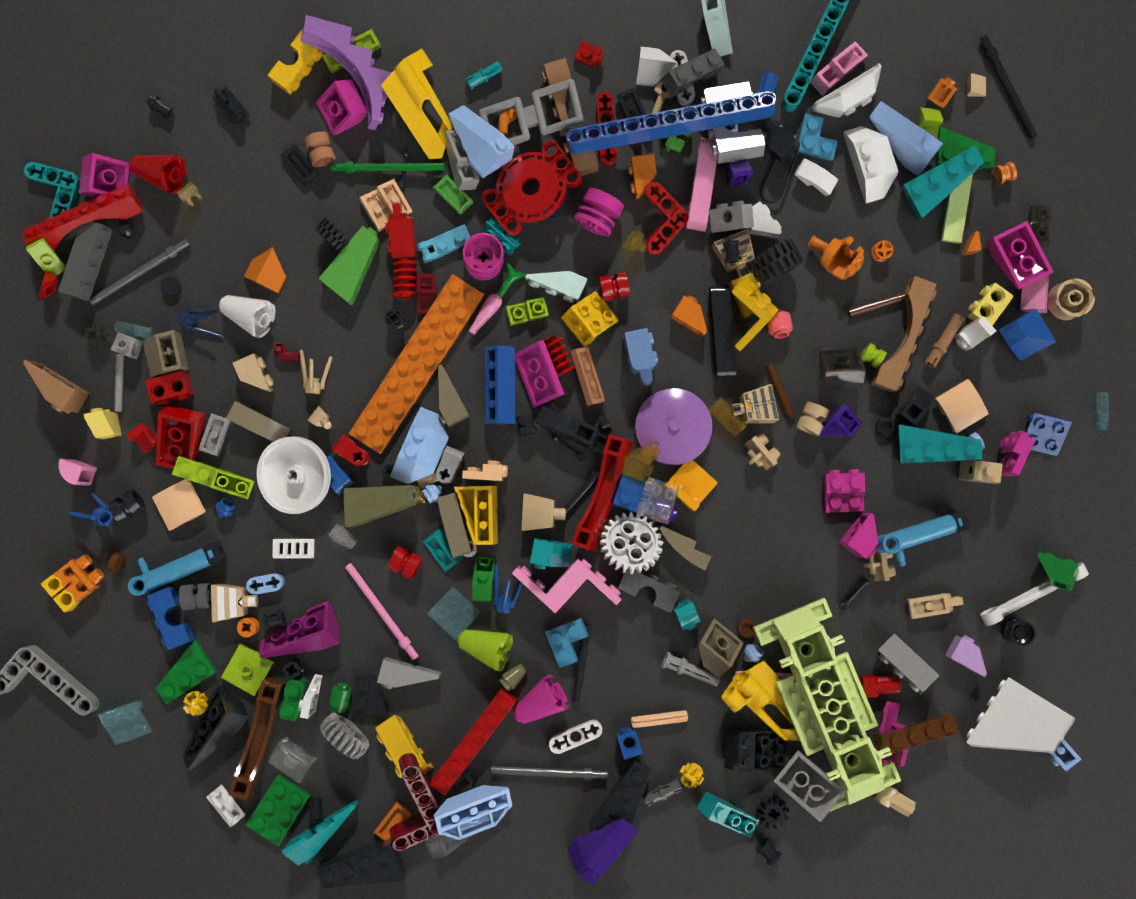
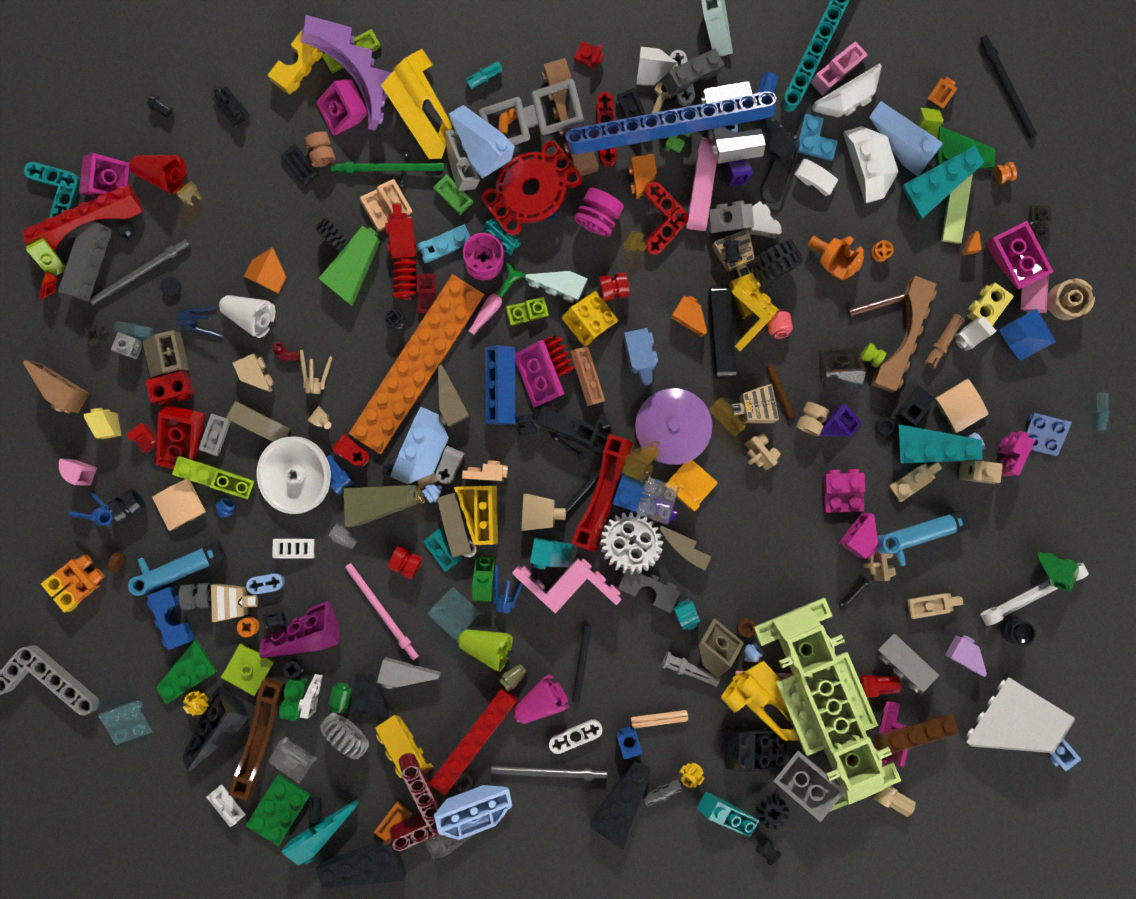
(119, 368): light grey bar -> none
(562, 638): dark azure plate -> none
(599, 849): dark purple wedge -> none
(914, 481): none -> tan hinge
(976, 85): tan slope -> none

